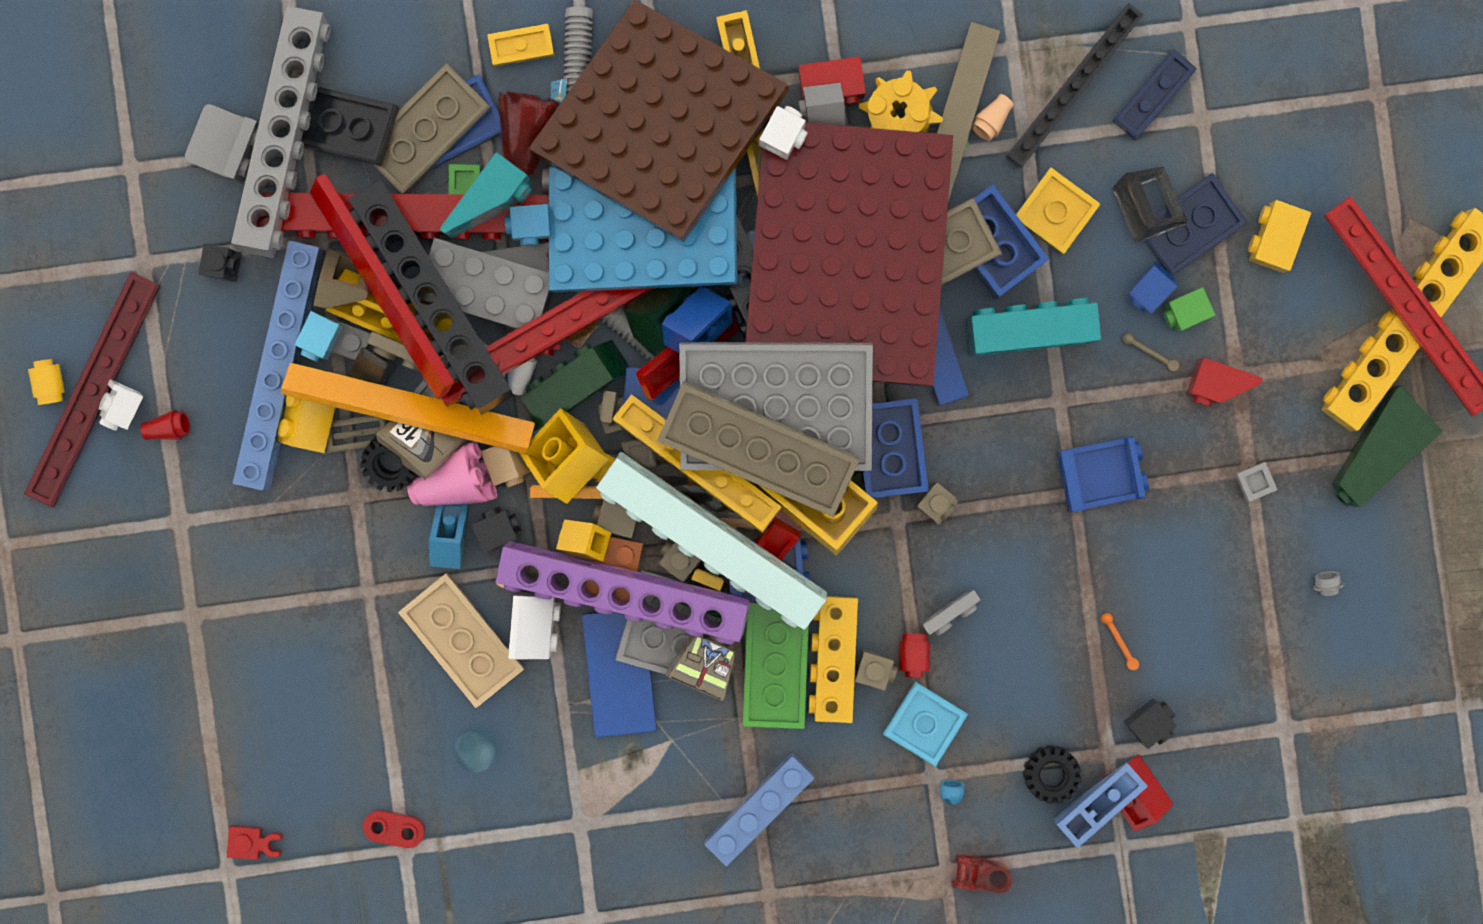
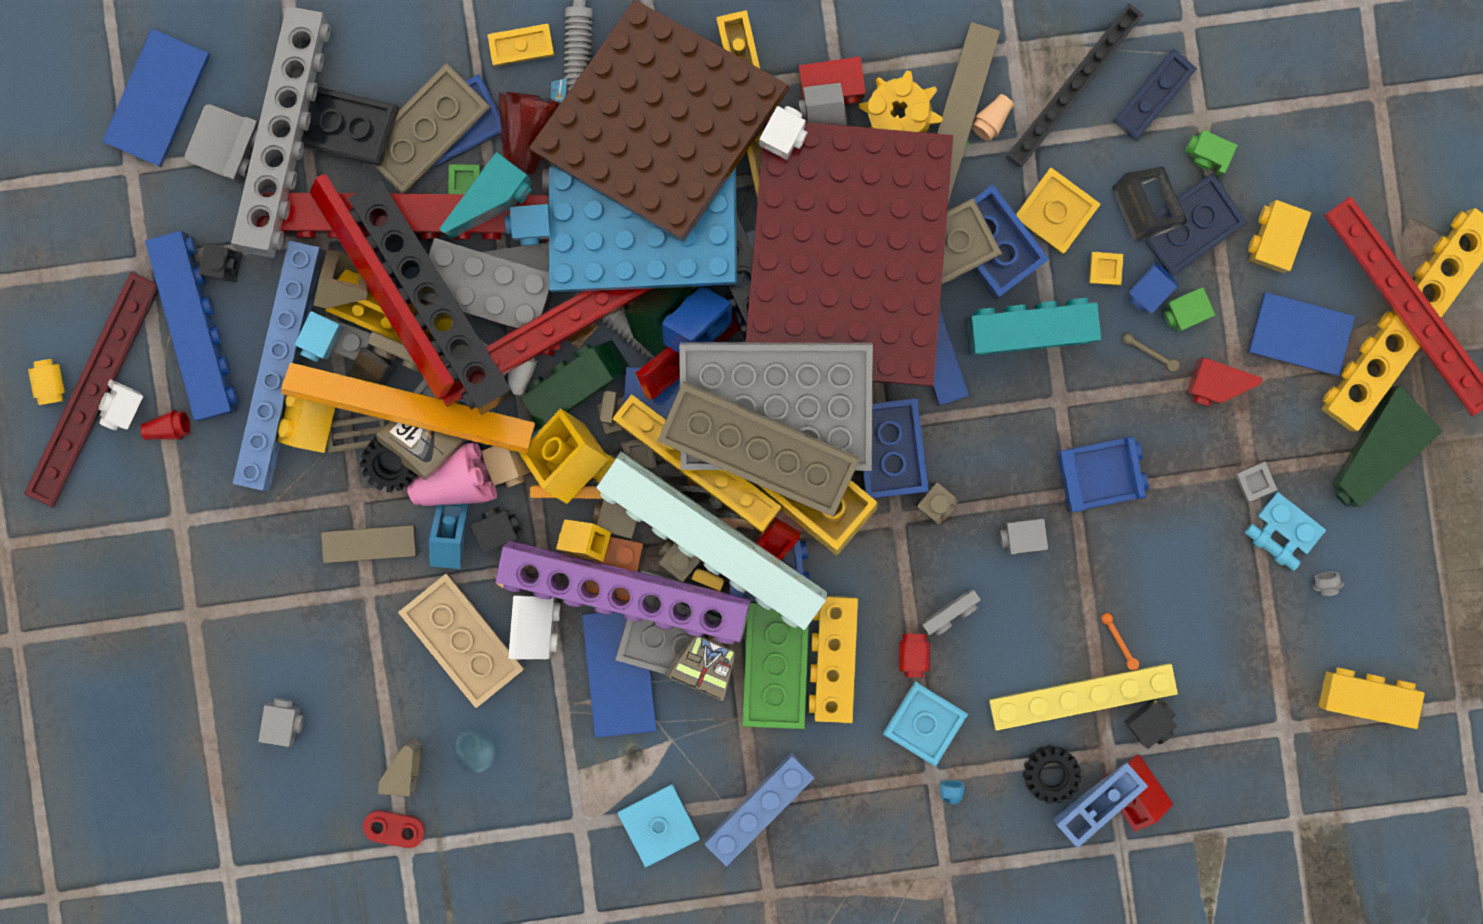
(156, 97): none -> blue tile
(191, 325): none -> blue brick
(247, 842): red plate -> none
(280, 723): none -> light grey brick
(369, 544): none -> dark tan tile
(403, 773): none -> dark tan tile
(658, 825): none -> medium azure plate
(875, 670): dark tan brick -> none
(979, 874): clear red piece -> none
(1024, 536): none -> light grey brick
(1083, 696): none -> light yellow plate
(1105, 268): none -> yellow plate
(1210, 151): none -> bright green brick
(1291, 524): none -> medium azure plate
(1301, 334): none -> blue tile
(1371, 698): none -> yellow brick

